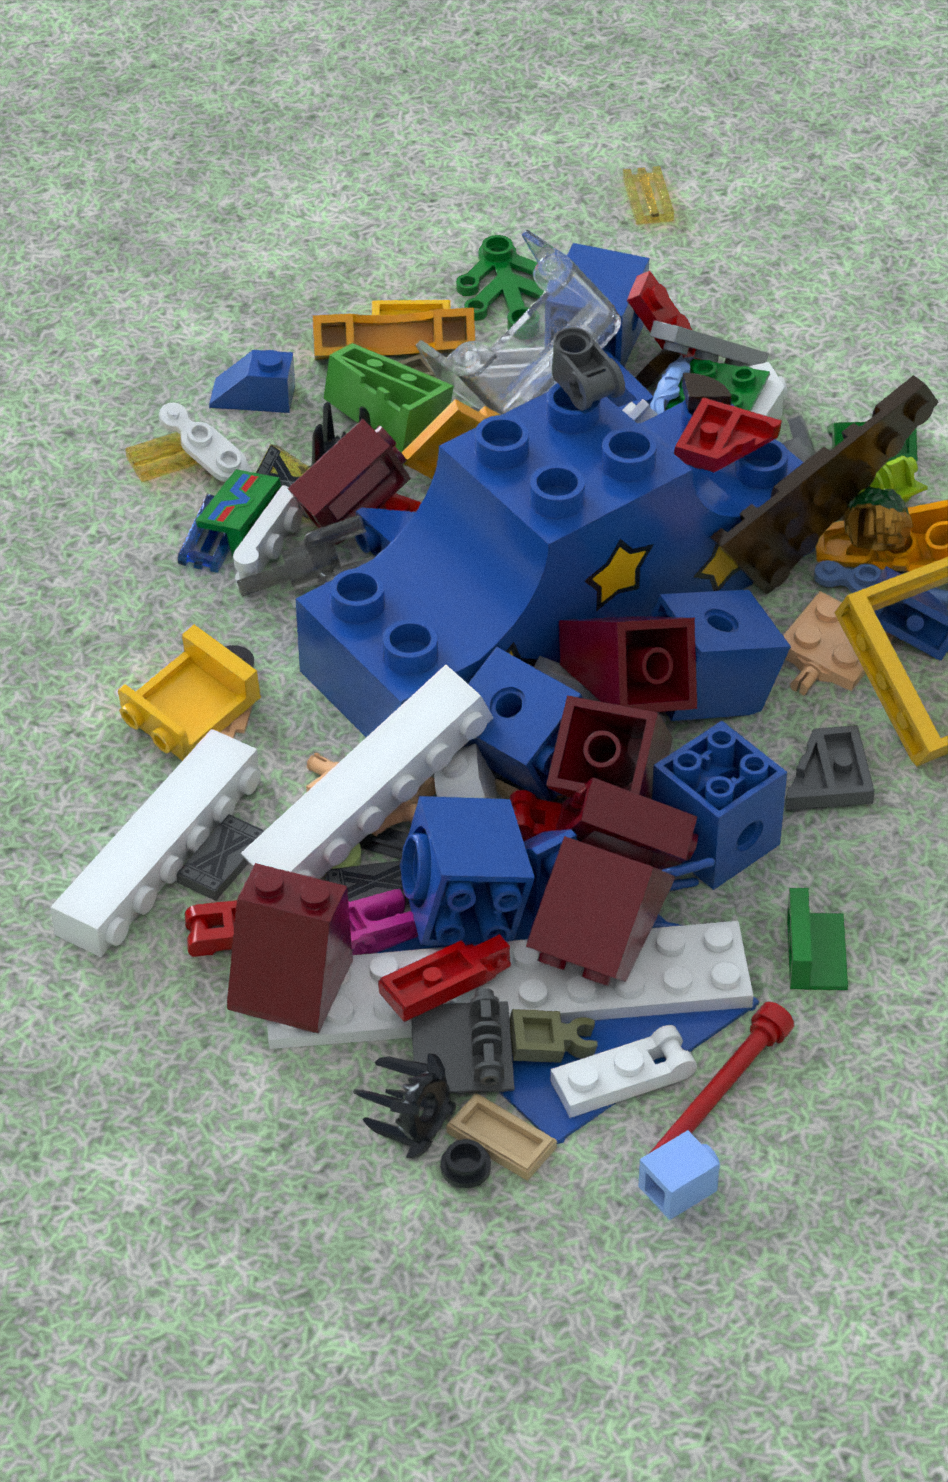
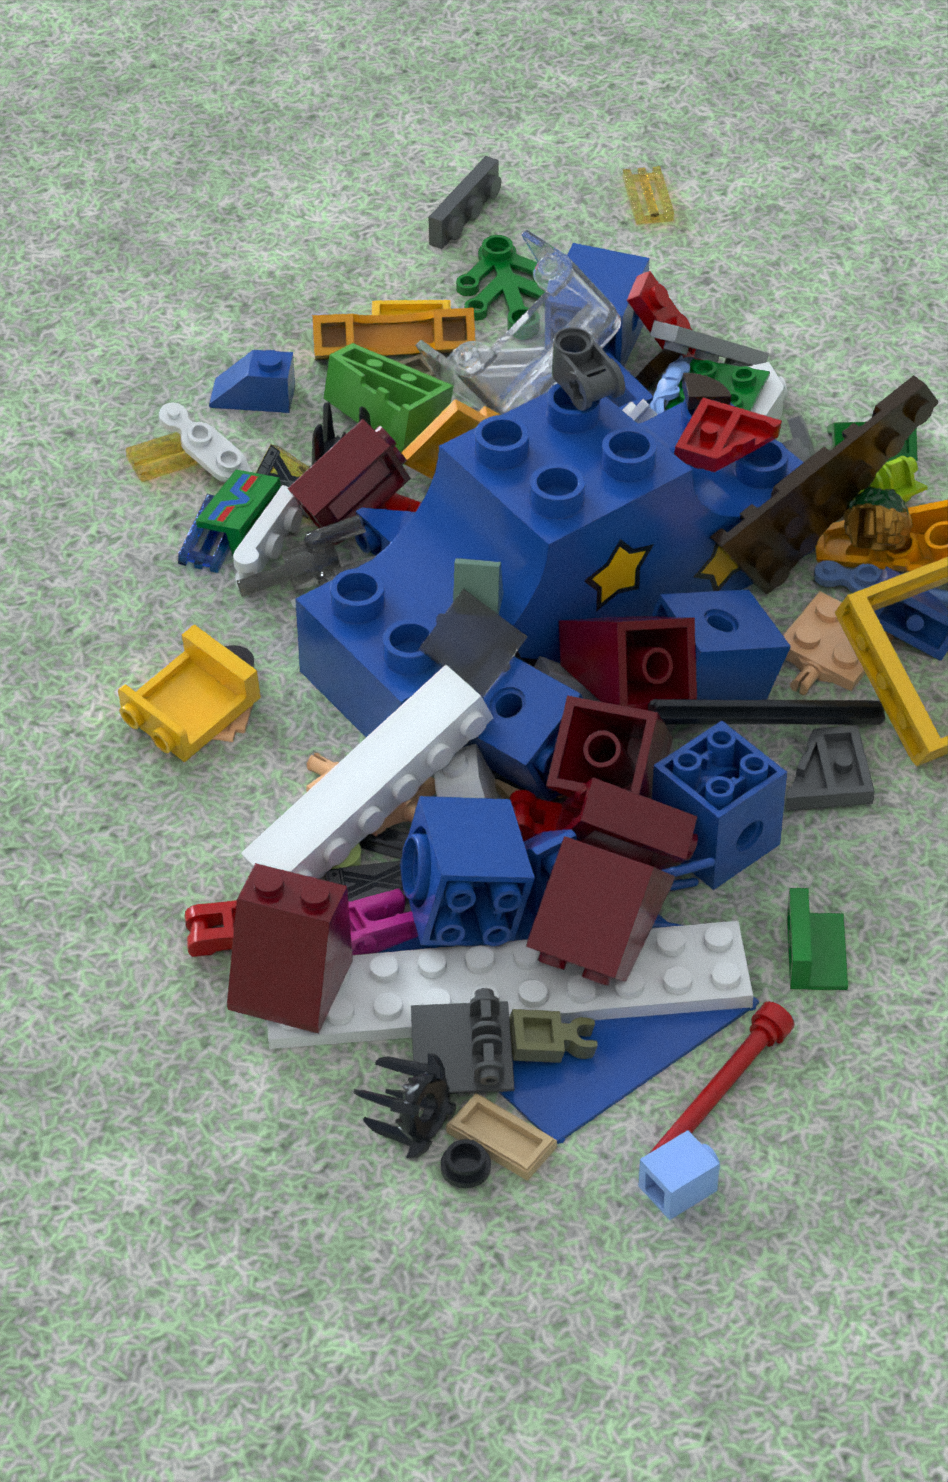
(155, 843): white brick -> none
(219, 858): tile -> none
(443, 976): red hinge -> none
(464, 202): none -> dark grey plate
(473, 642): none -> clear smoke piece
(481, 580): none -> sand green slope
(623, 1072): white plate -> none
(769, 711): none -> black axle

